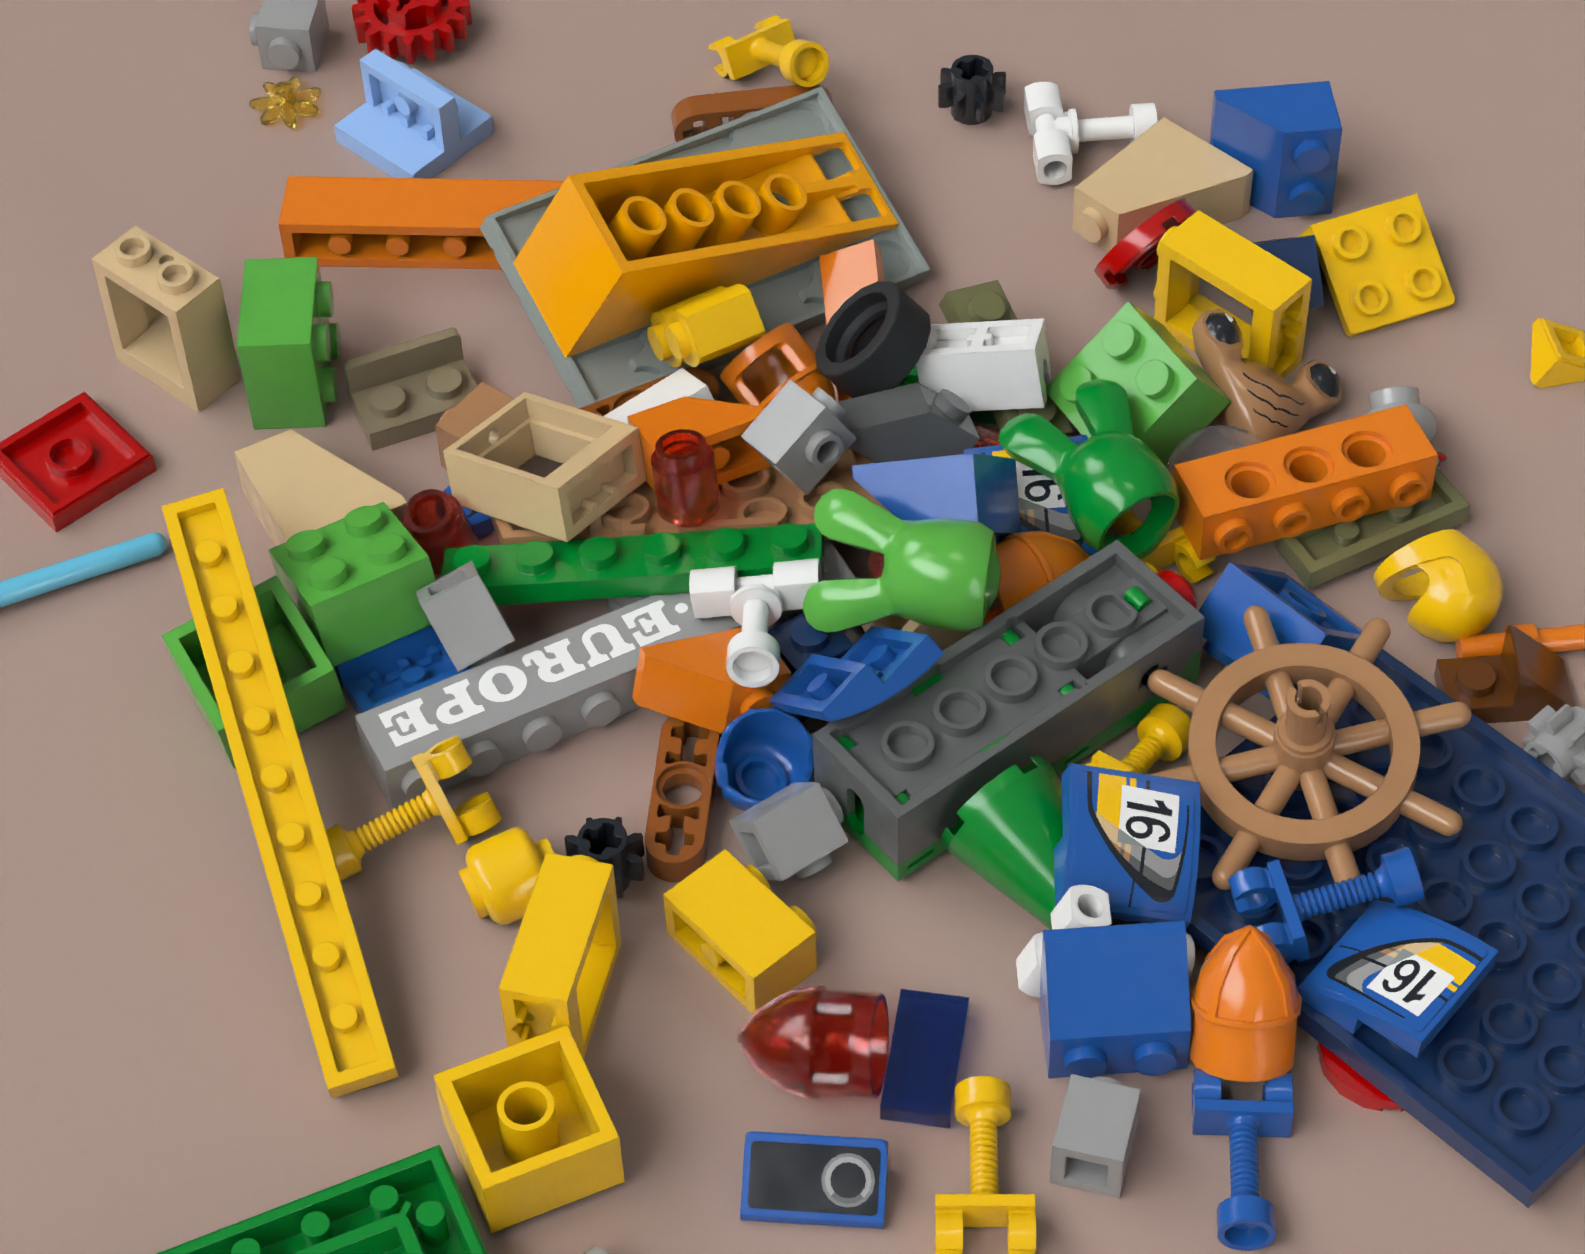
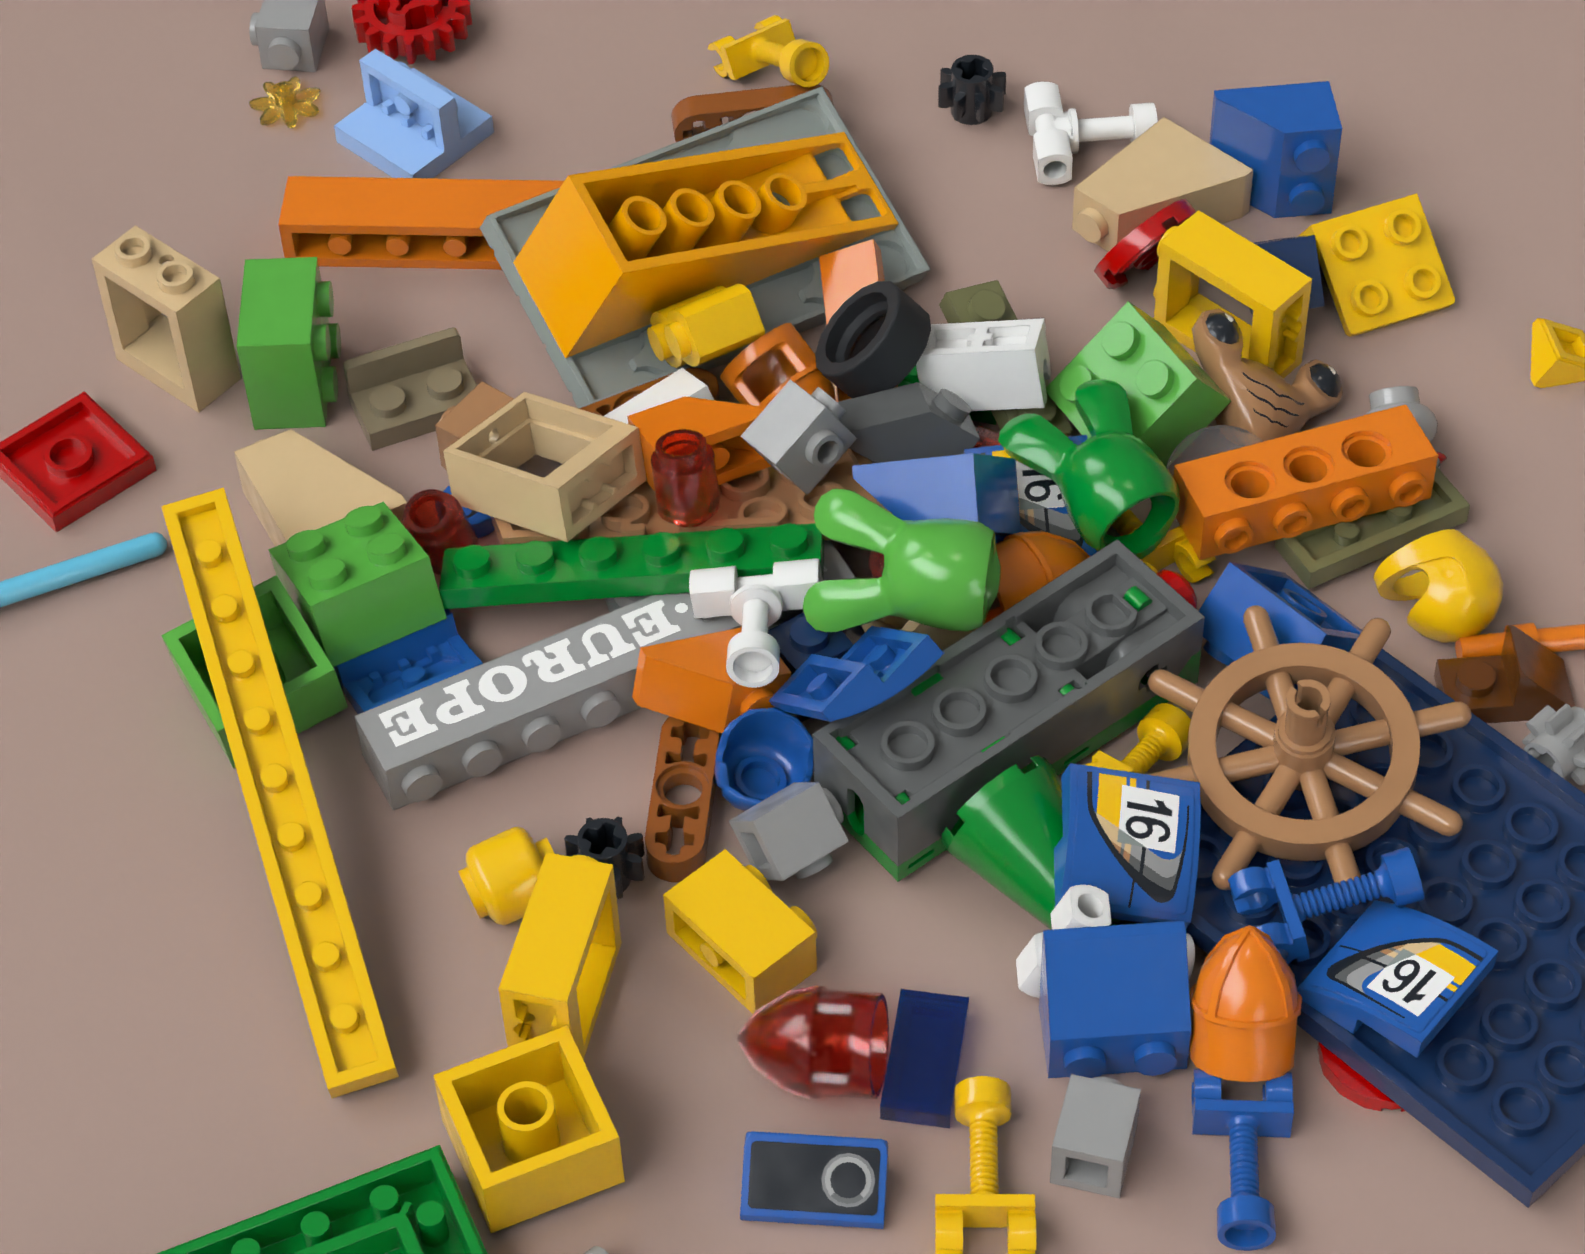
(465, 617): light grey brick -> none
(466, 820): yellow bar -> none

